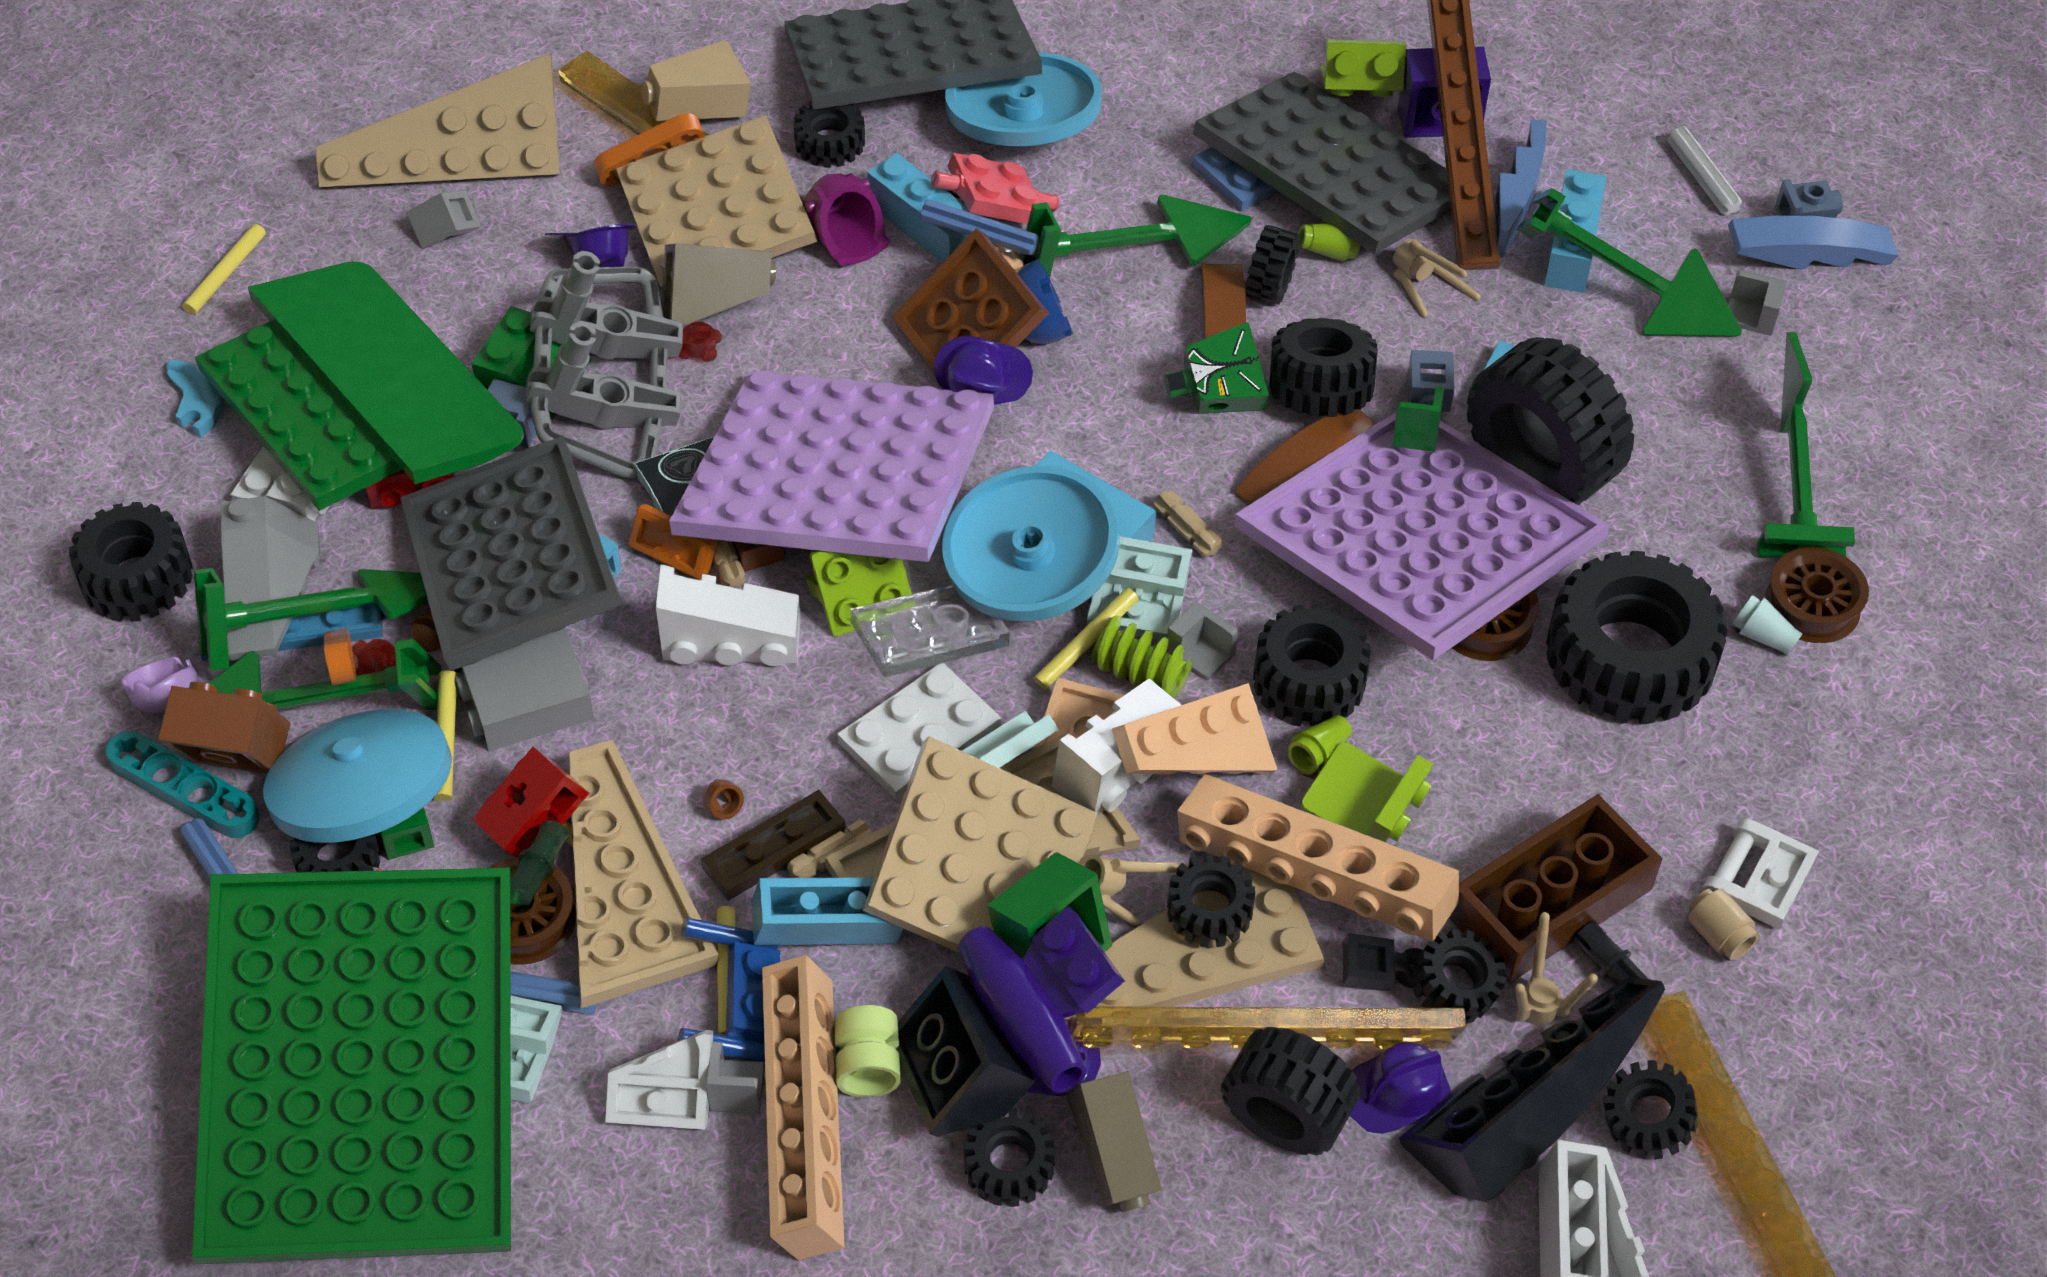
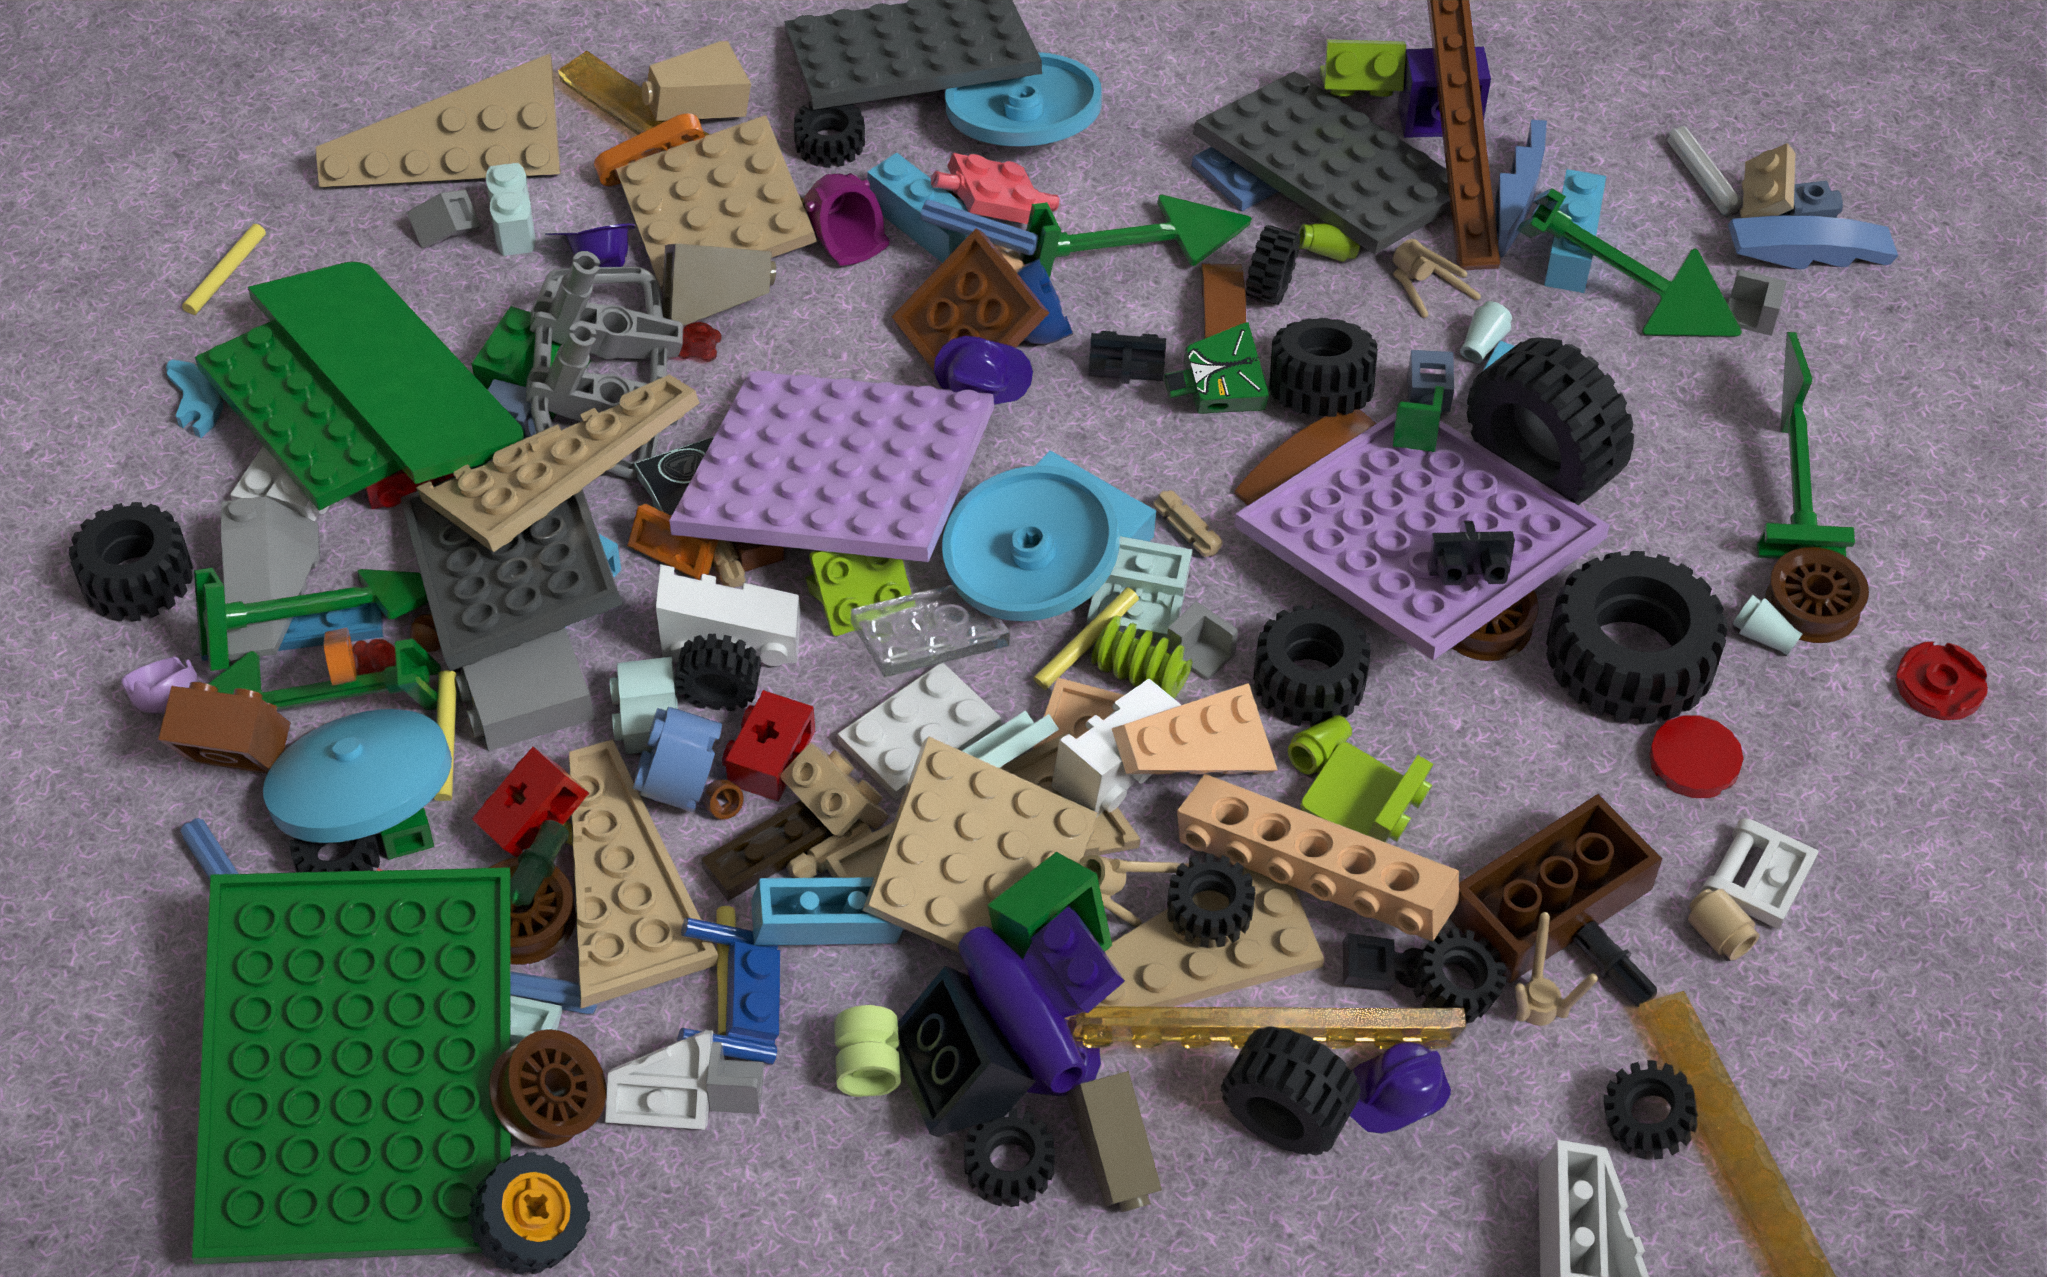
(185, 781): teal beam -> none
(510, 209): none -> light aqua brick
(521, 1094): none -> reddish brown wheel
(529, 1213): none -> black wheel
(553, 465): none -> tan wing
(641, 690): none -> light aqua brick
(679, 758): none -> medium blue brick
(717, 672): none -> black tyre
(768, 743): none -> red brick
(802, 1109): light nougat brick -> none
(831, 792): none -> tan bracket
(1127, 356): none -> black hips
(1471, 553): none -> black hips
(1488, 327): none -> light aqua cone
(1505, 1122): black wedge -> none
(1696, 756): none -> red tile
(1769, 183): none -> tan bracket
(1938, 692): none -> red tile

